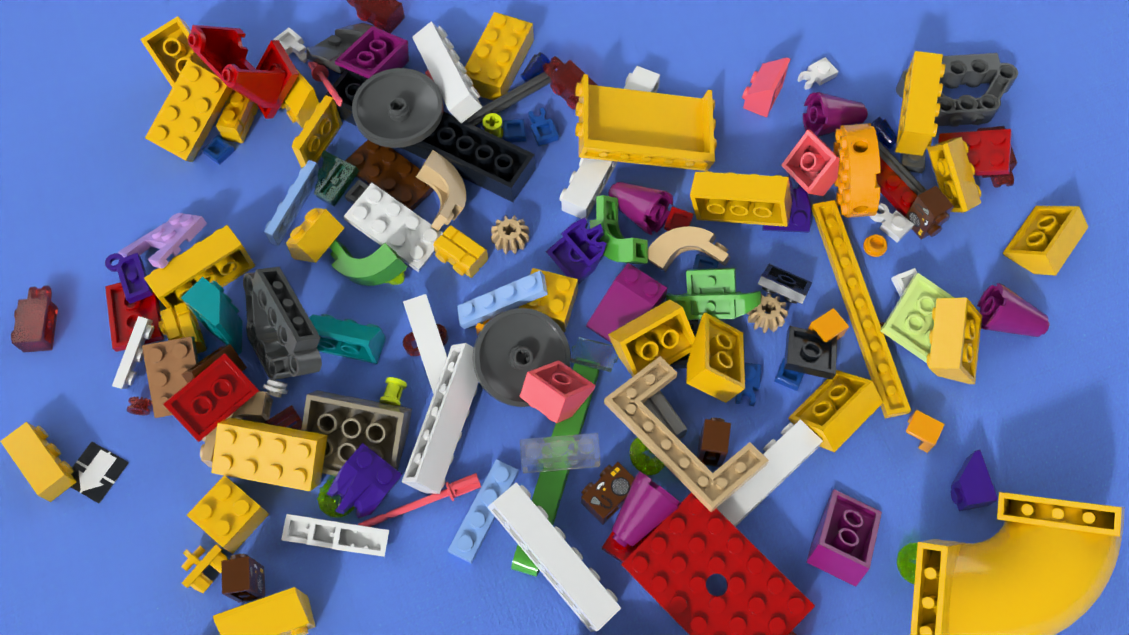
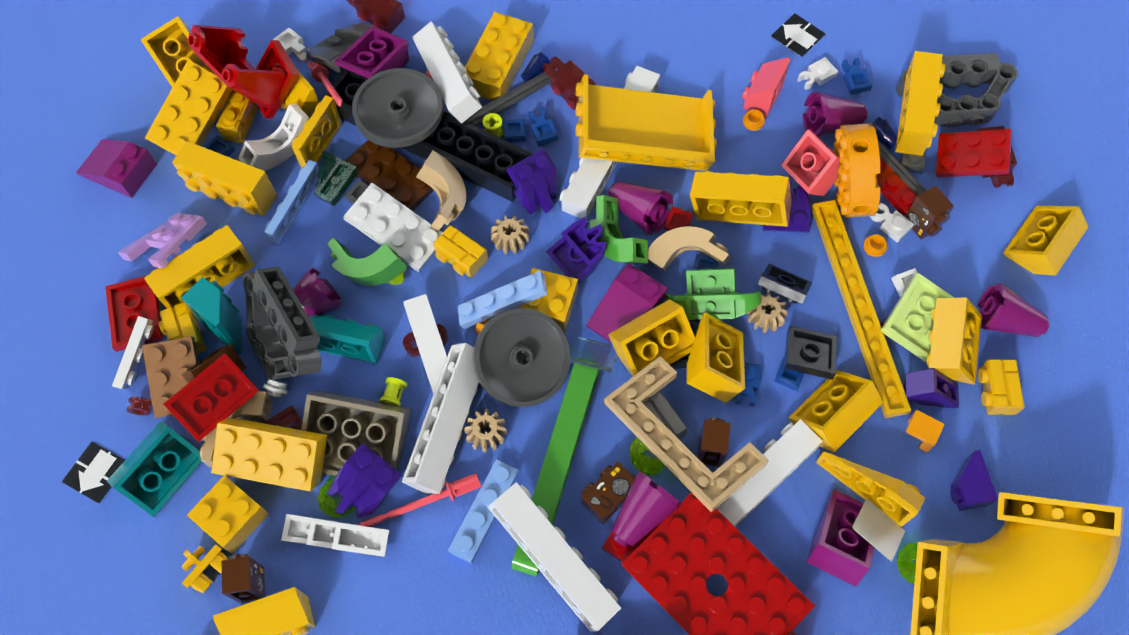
(35, 321): clear red brick -> none
(39, 461): yellow brick -> none
(118, 166): none -> magenta slope
(131, 274): dark purple hinge -> none
(156, 469): none -> teal slope
(225, 179): none -> yellow brick
(277, 147): none -> white arch
(314, 235): yellow slope -> none
(316, 294): none -> magenta cone
(485, 421): none -> tan gear
(535, 181): none -> dark purple plate
(556, 390): coral slope -> none
(560, 453): clear brick -> none
(753, 120): none -> light orange plate
(798, 35): none -> black sticker
(829, 325): light orange panel -> none
(856, 79): none -> blue plate
(878, 529): none -> white sticker
(890, 495): none -> yellow wedge
(931, 389): none -> dark purple slope
(955, 174): yellow slope -> none
(1001, 387): none -> yellow brick

